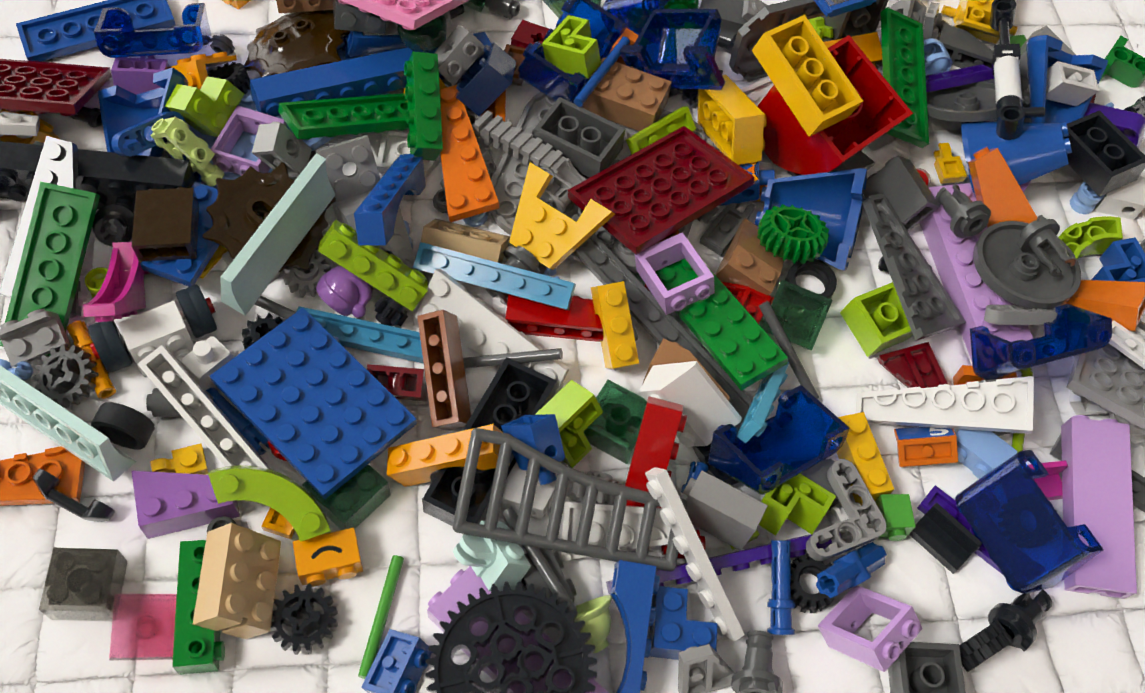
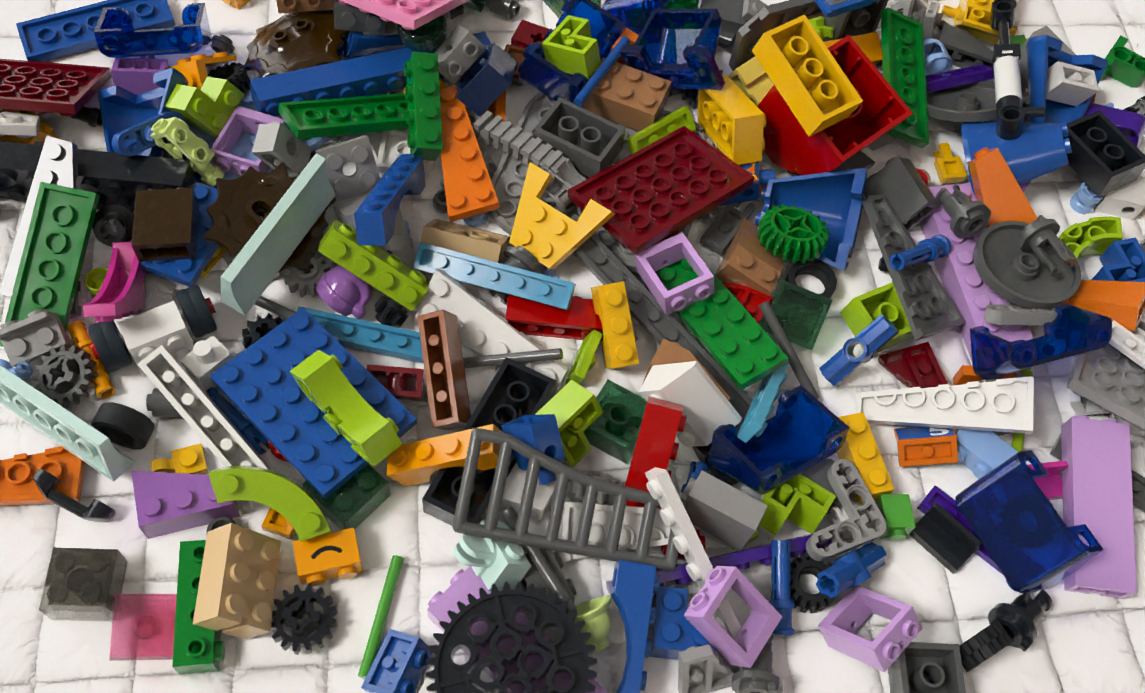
(346, 409): none -> lime brick
(585, 357): none -> lime plate
(752, 80): none -> light yellow brick
(756, 629): none -> lavender window
(871, 338): none -> blue piece
(925, 251): none -> blue pin

